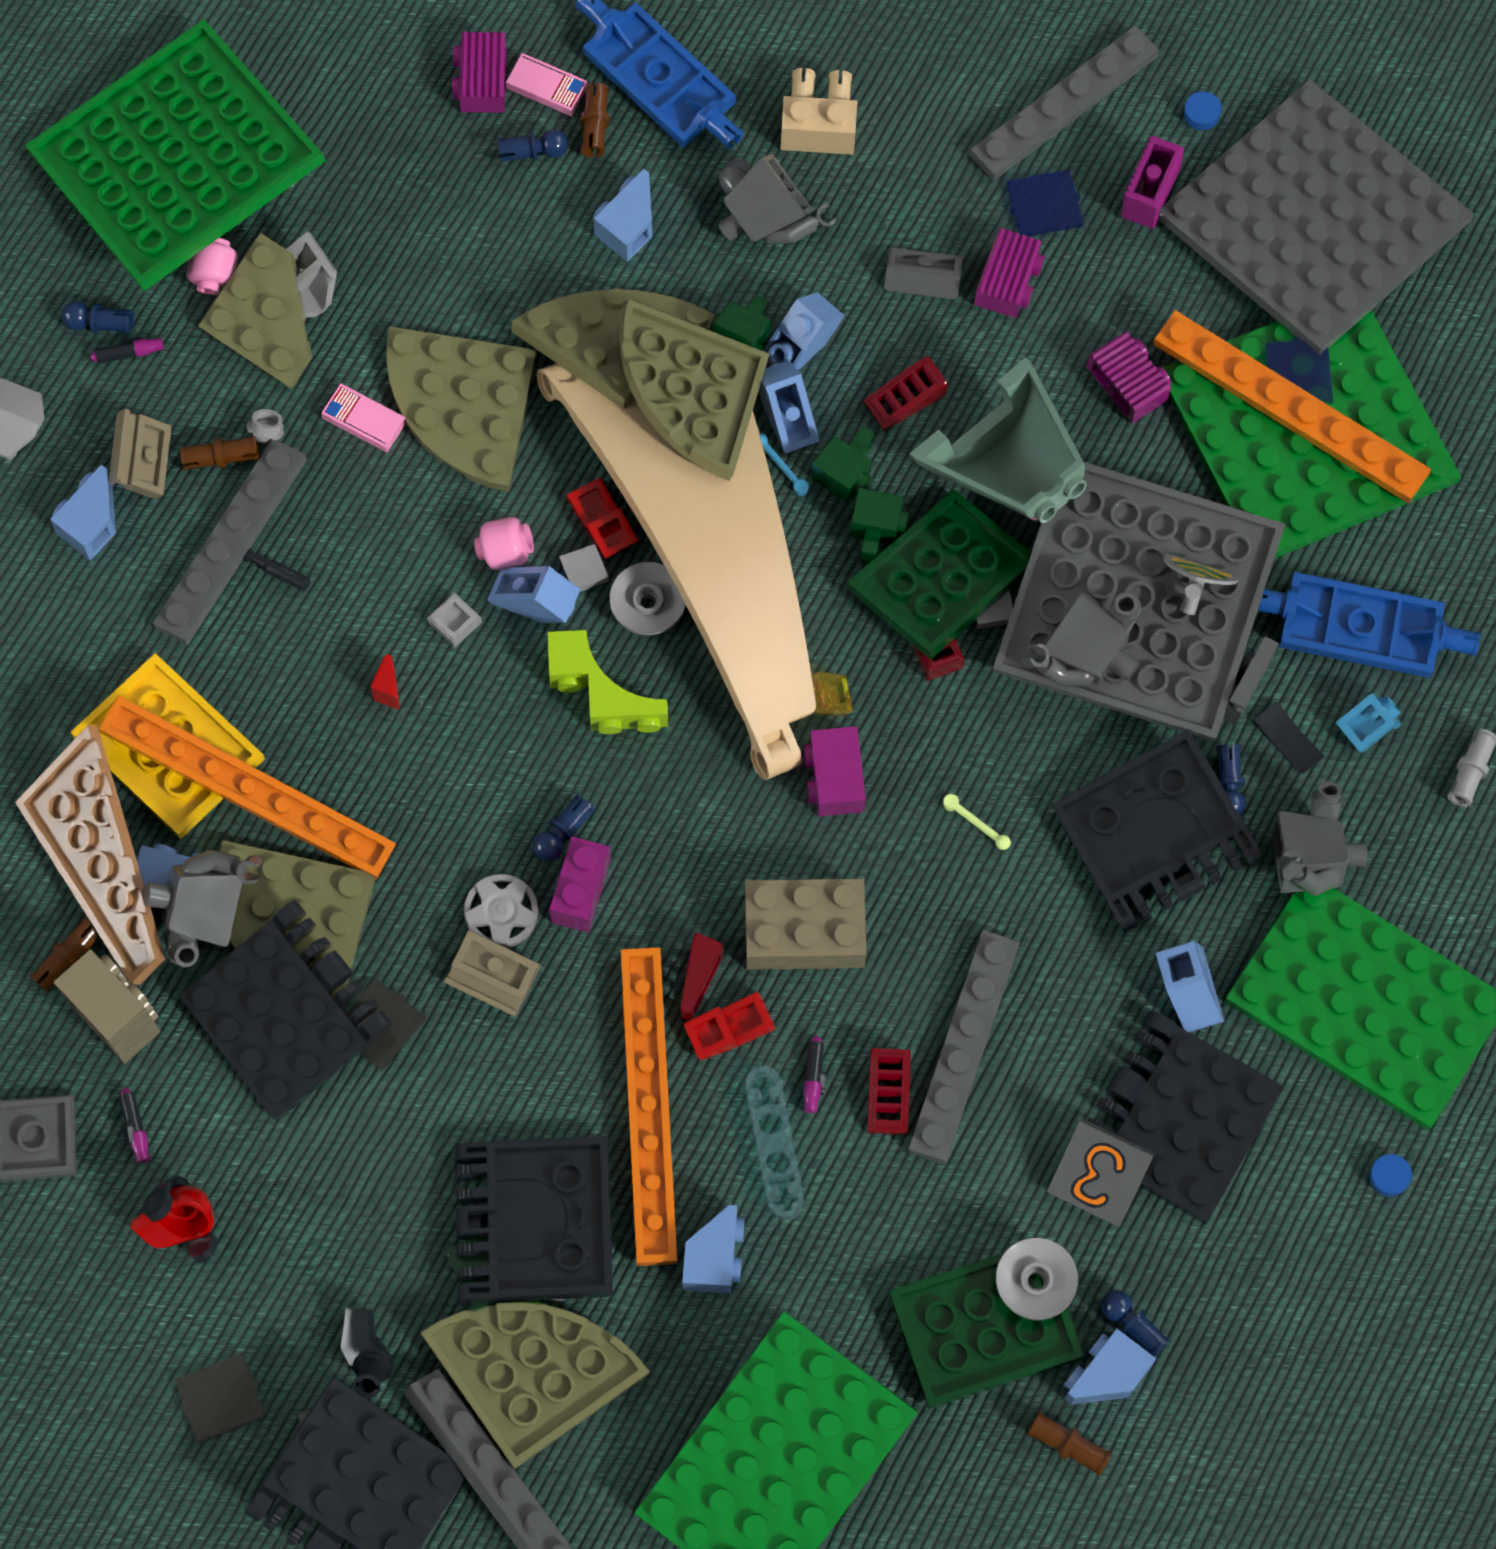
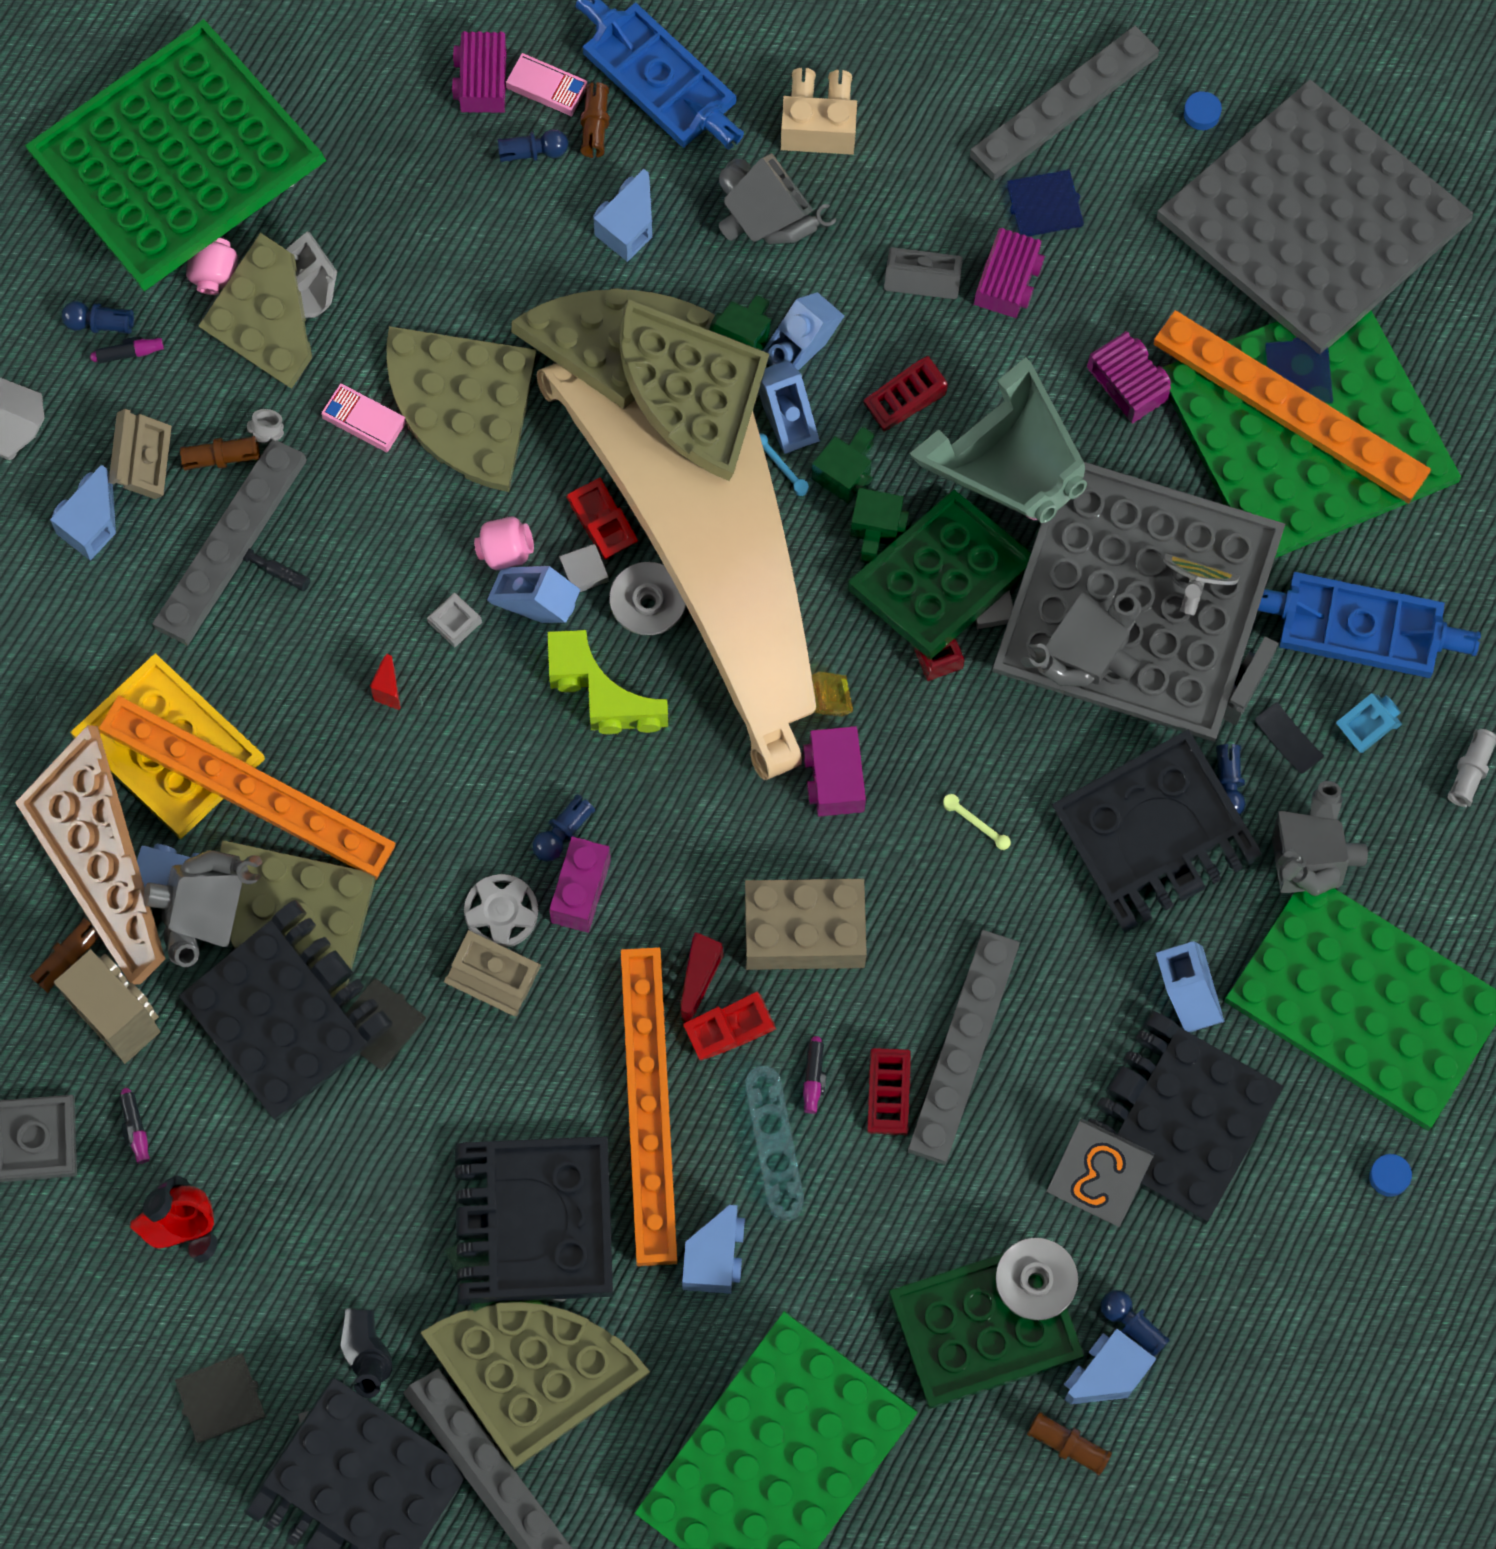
(1152, 181): magenta brick -> none

